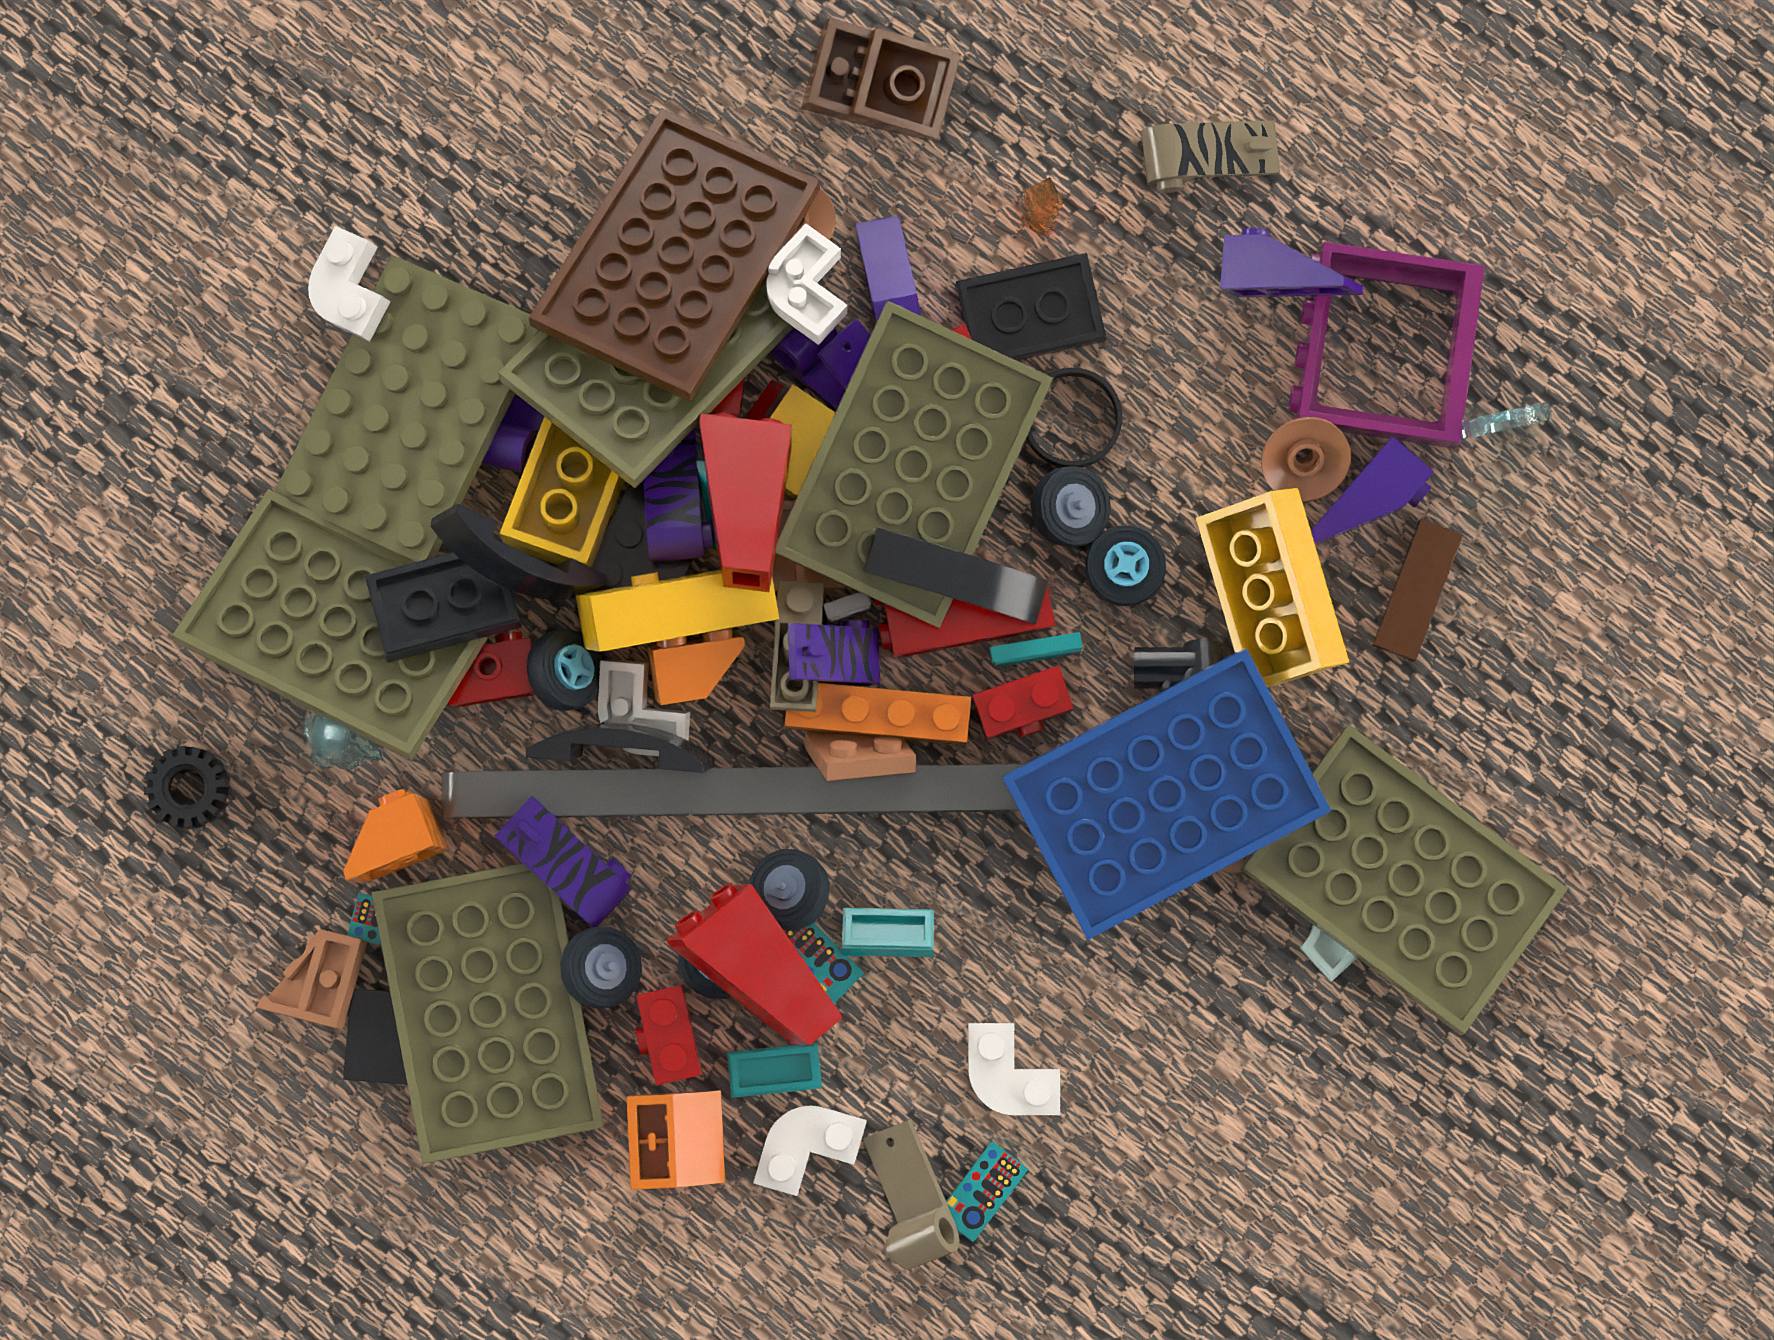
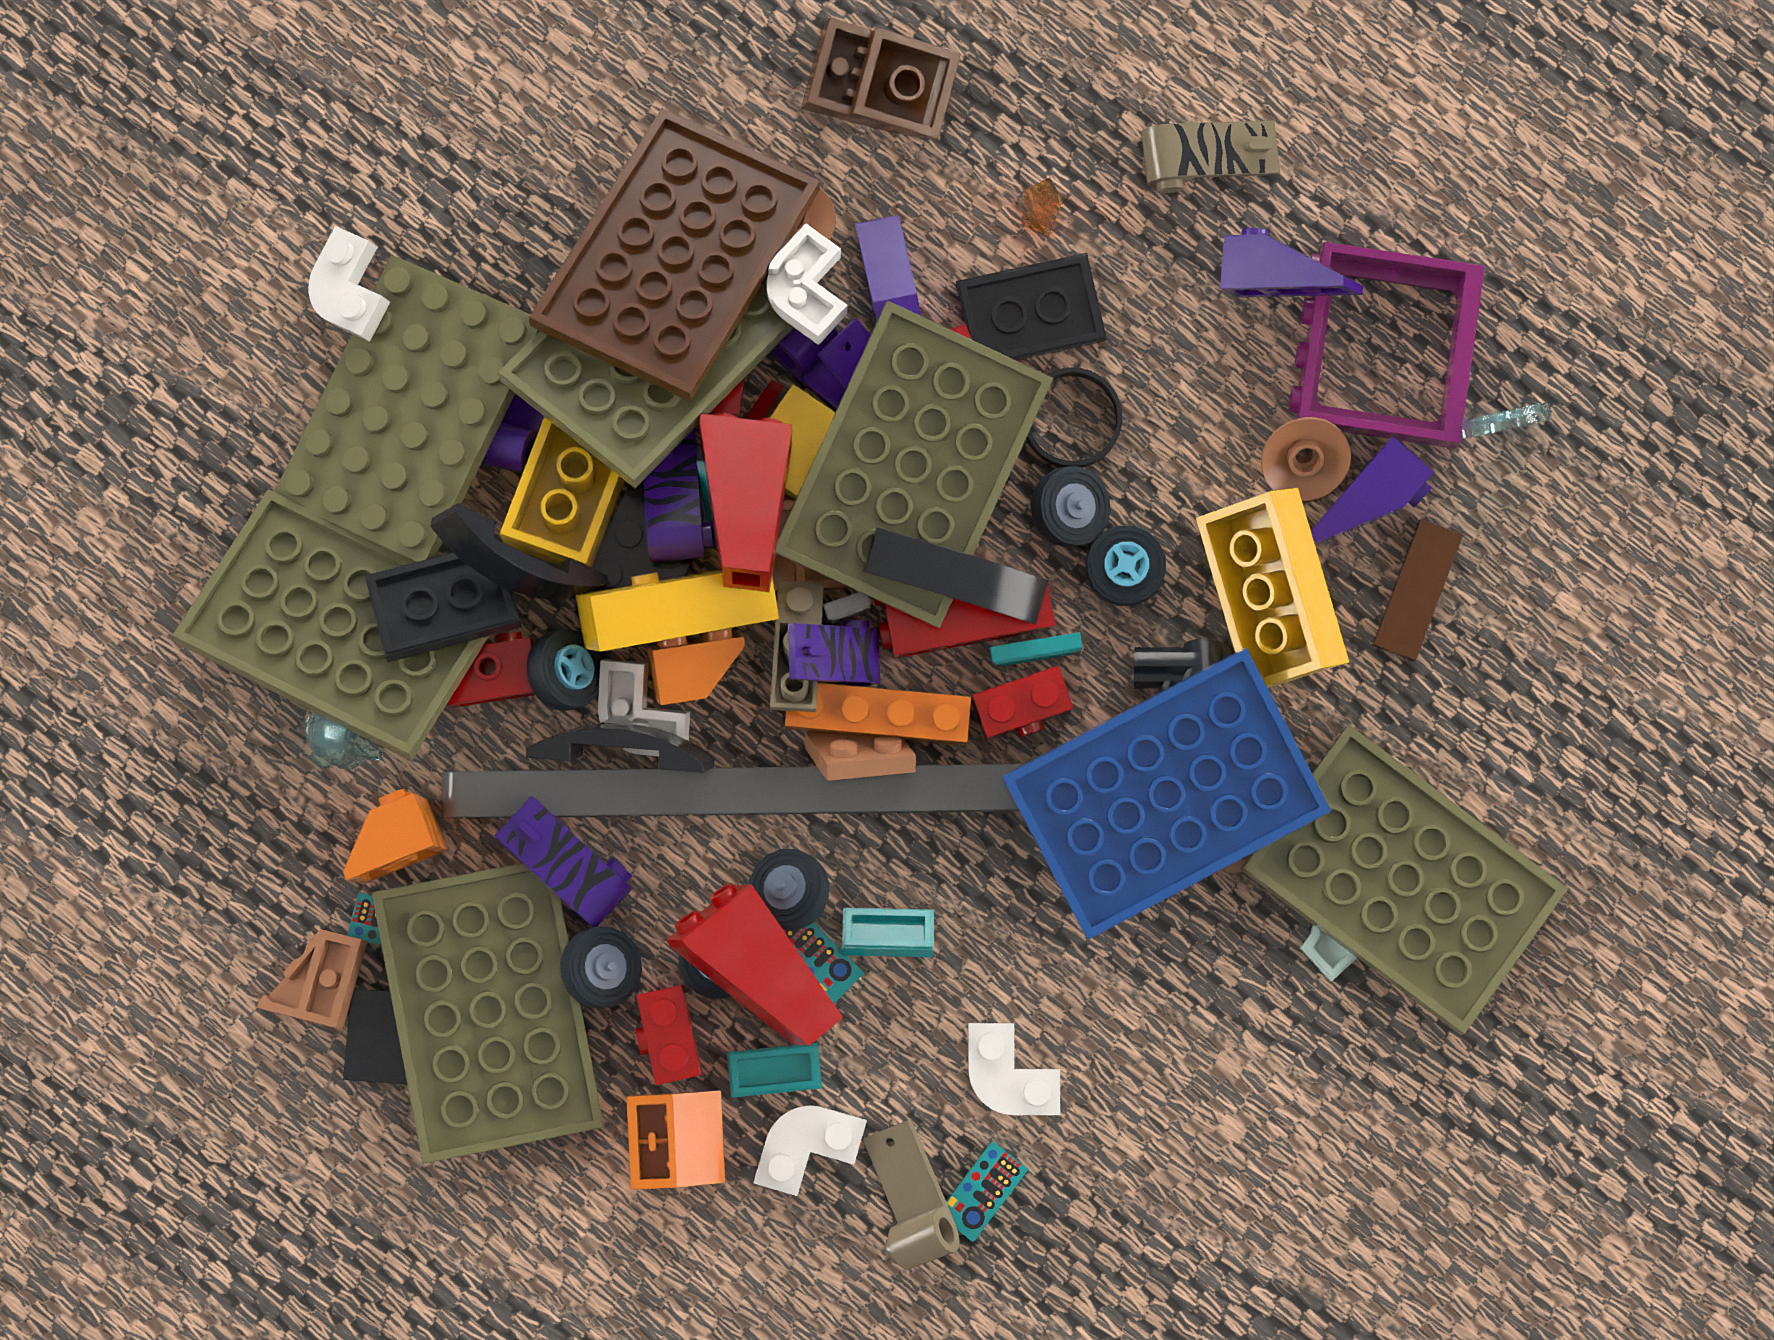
(160, 782): black tyre -> none

